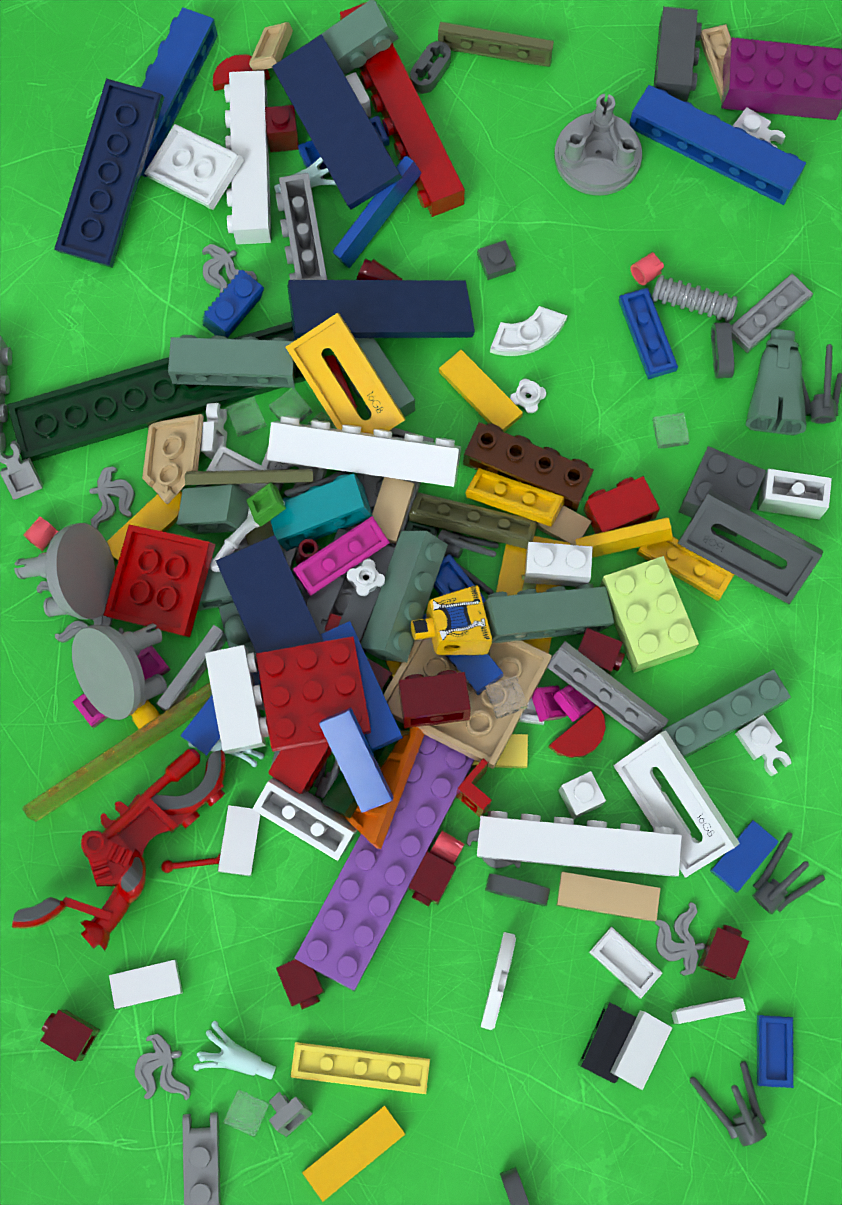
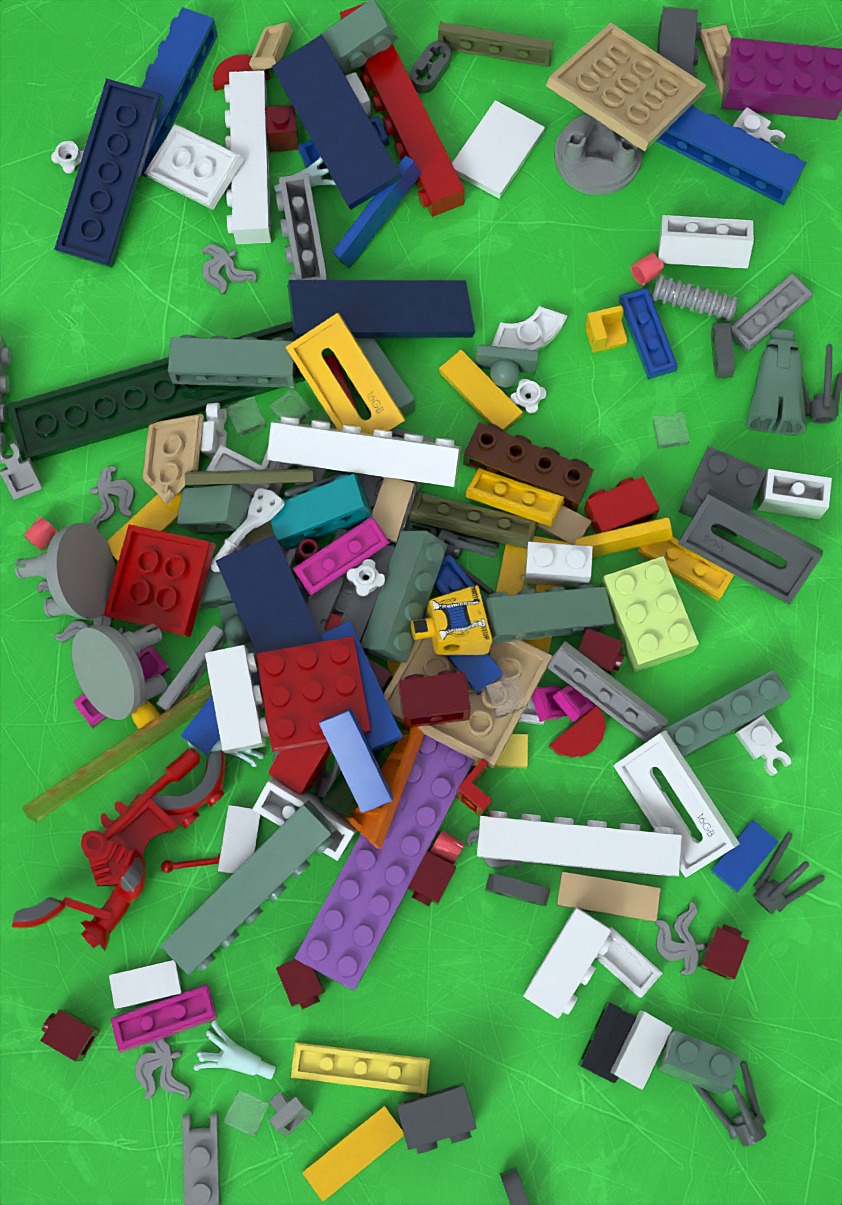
(66, 149): none -> white plate
(164, 1018): none -> dark pink tile
(232, 304): blue brick -> none
(248, 888): none -> sand green brick
(266, 504): bright green tile -> none
(375, 271): dark red cone -> none
(436, 1117): none -> dark grey brick
(496, 260): dark grey plate -> none
(497, 149): none -> white tile
(498, 981): white tile -> none
(506, 363): none -> sand green tile
(568, 963): none -> white brick
(582, 795): white brick -> none
(605, 329): none -> yellow panel
(626, 86): none -> tan plate
(699, 1063): none -> sand green brick
(705, 241): none -> white brick
(708, 1010): white tile -> none
(775, 1051): blue tile -> none

